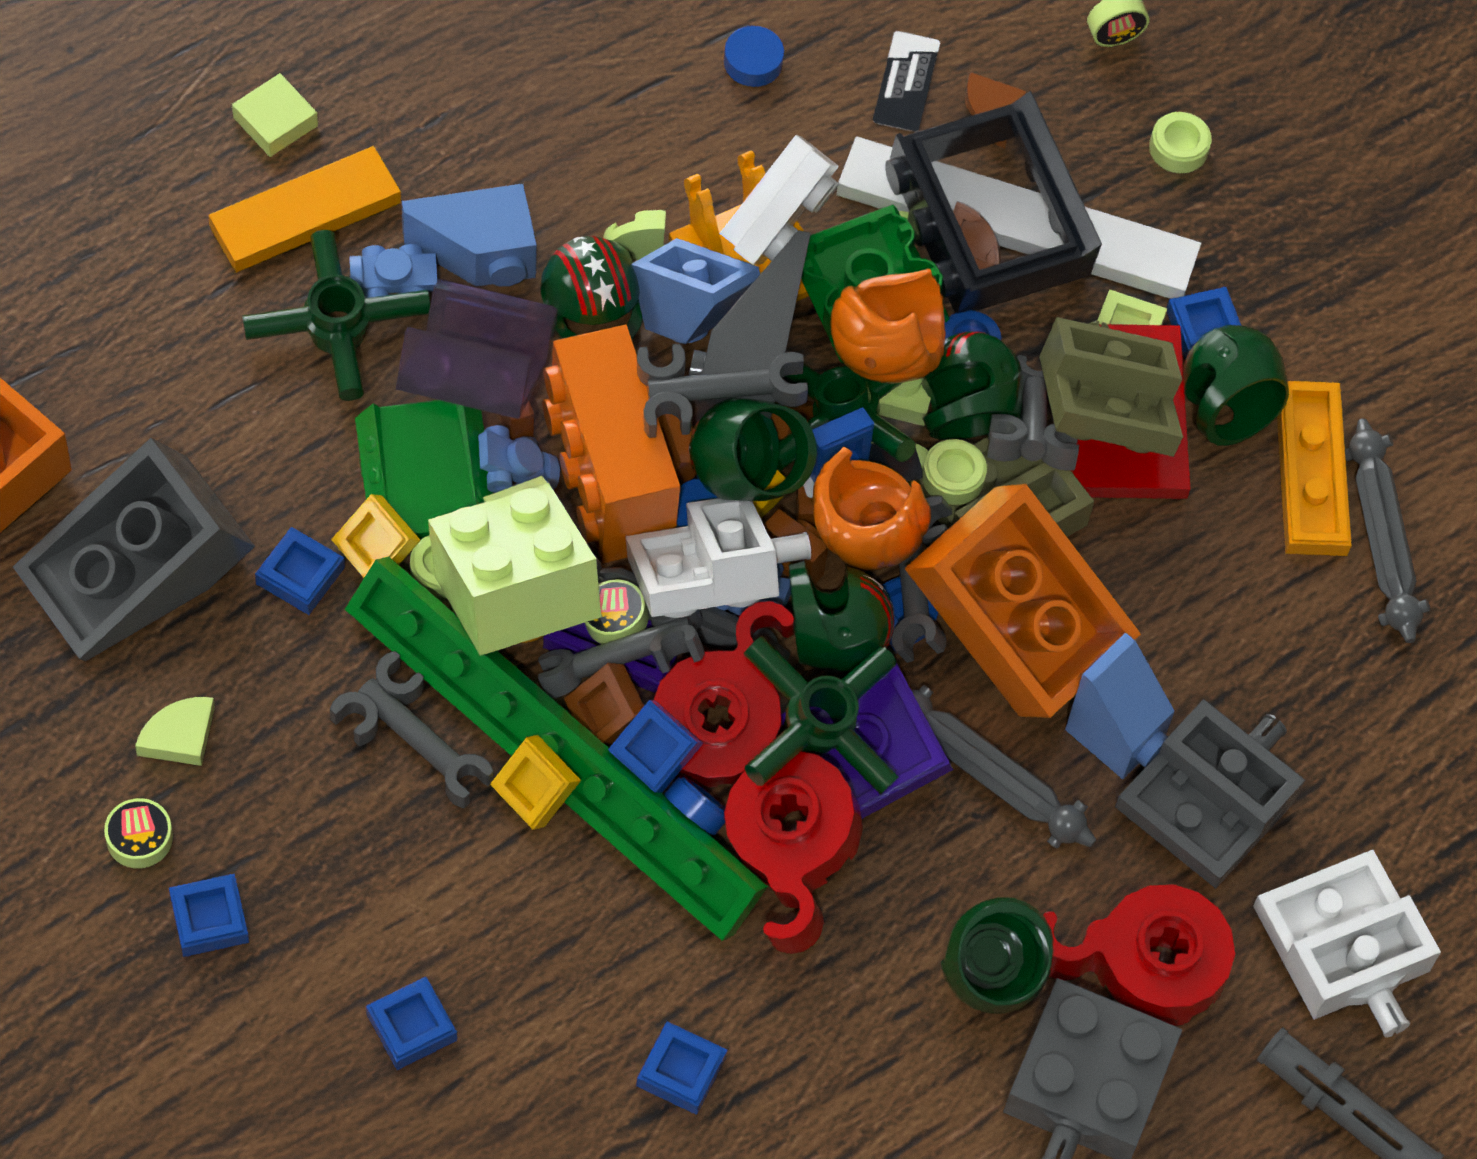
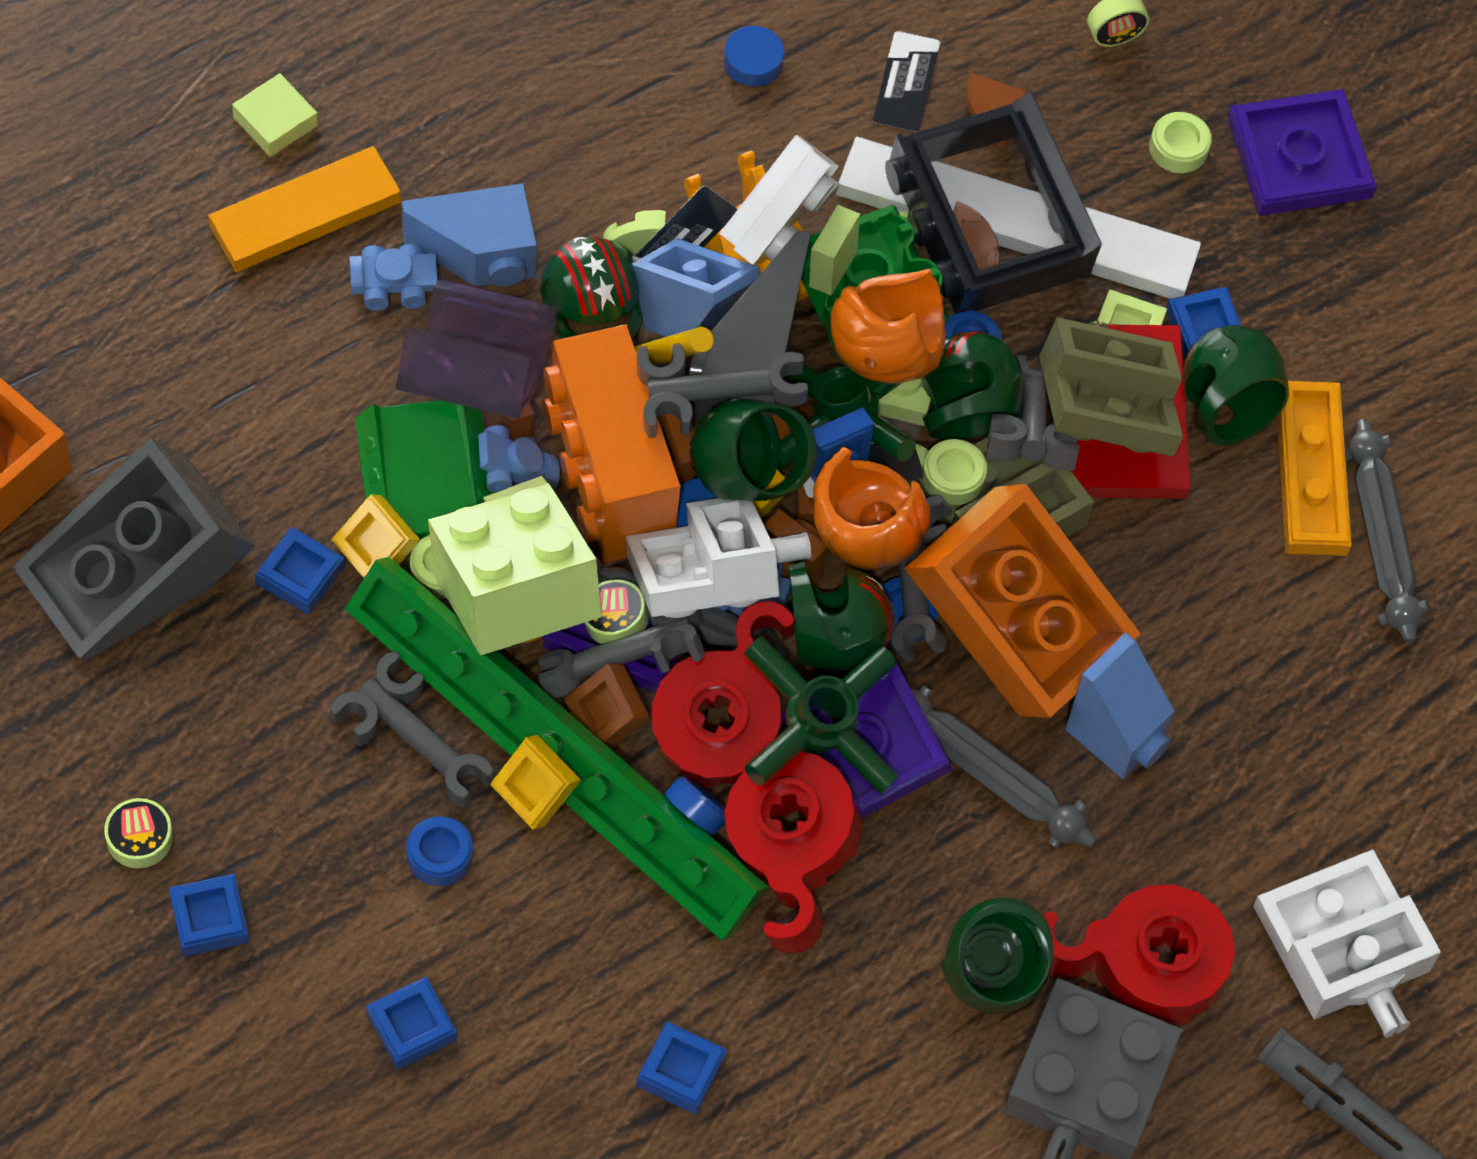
(178, 731): yellowish green tile -> none
(336, 335): dark green bar -> none
(439, 851): none -> blue tile
(655, 746): blue tile -> none
(692, 341): none -> yellow bar
(694, 222): none -> black sticker
(834, 250): none -> yellowish green tile
(1212, 791): dark grey plate -> none
(1301, 152): none -> dark purple tile

